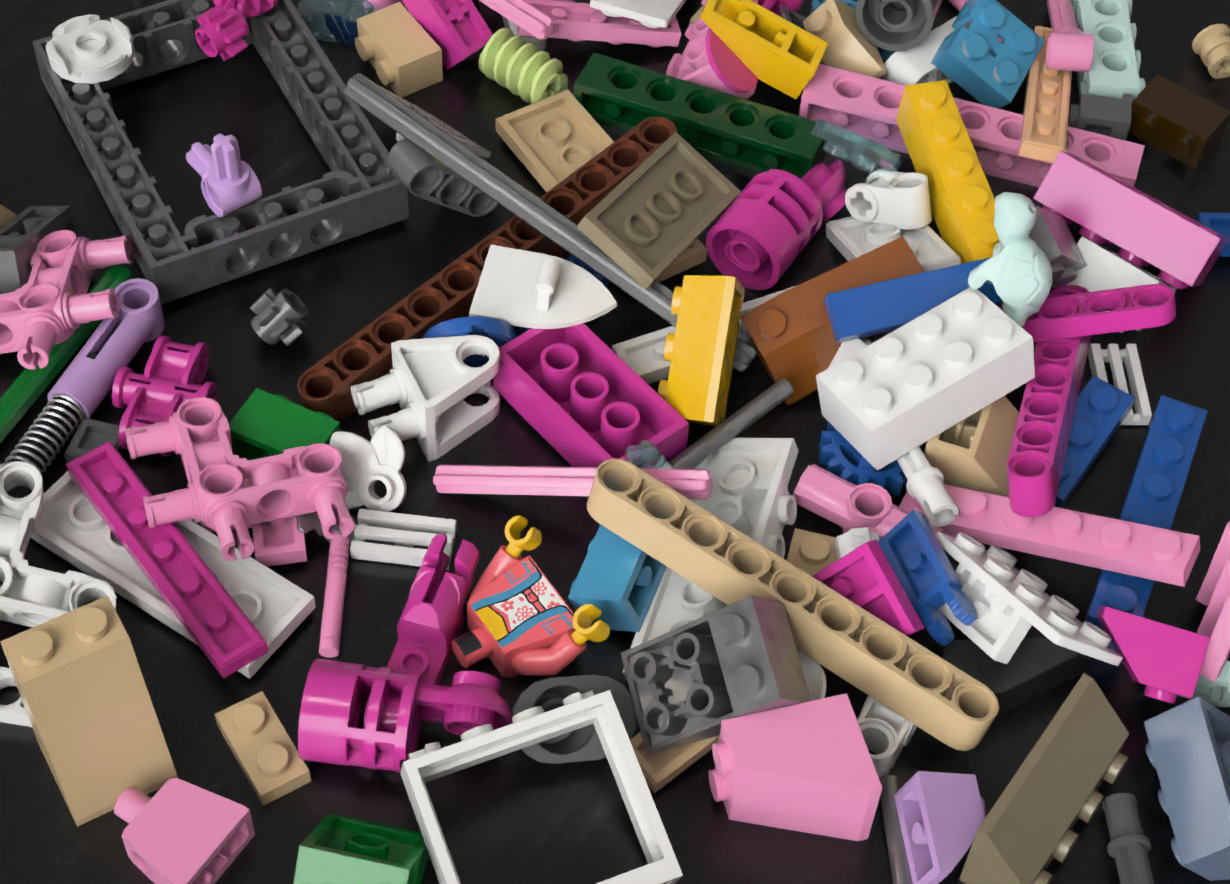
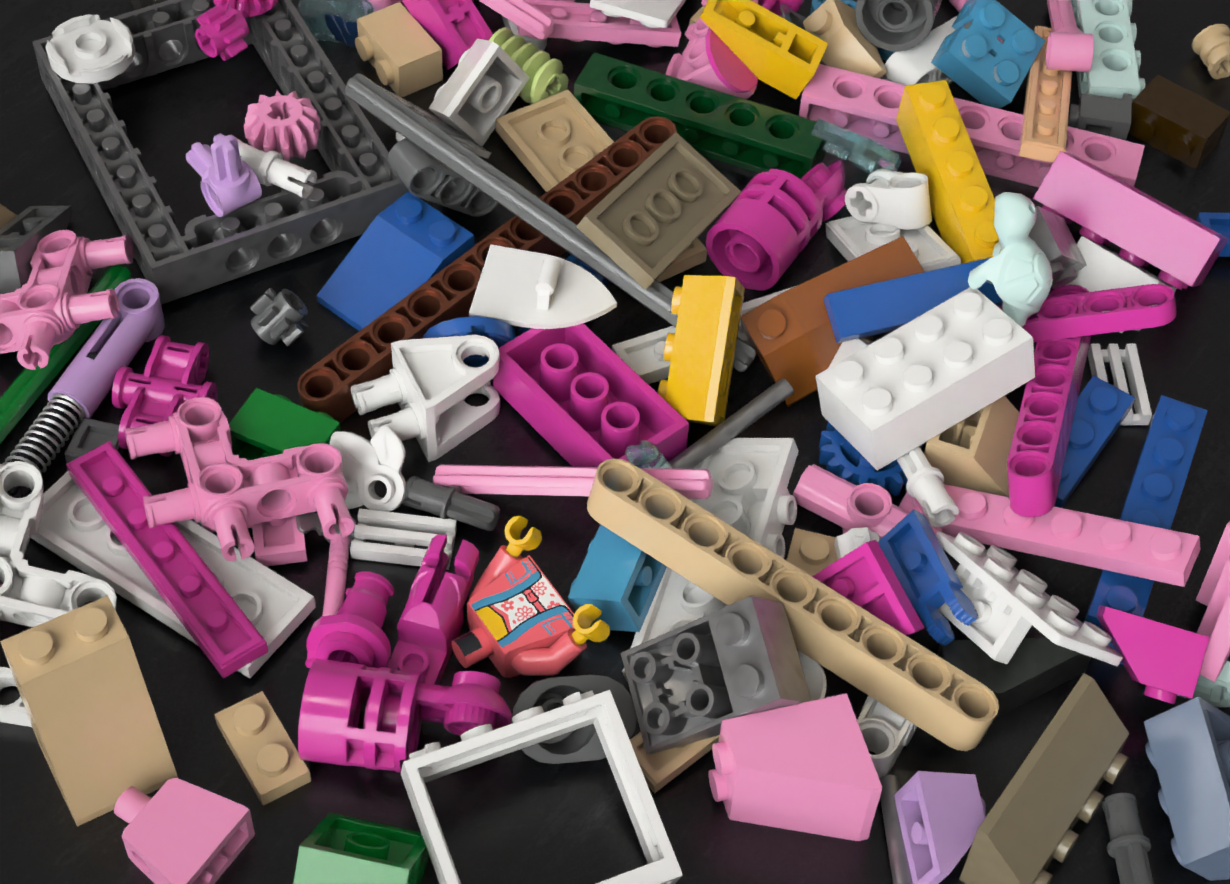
(272, 169): none -> white pin
(283, 125): none -> bright pink gear
(355, 630): none -> dark pink piece
(393, 259): none -> blue slope
(450, 503): none -> dark grey axle
(479, 91): none -> white slope

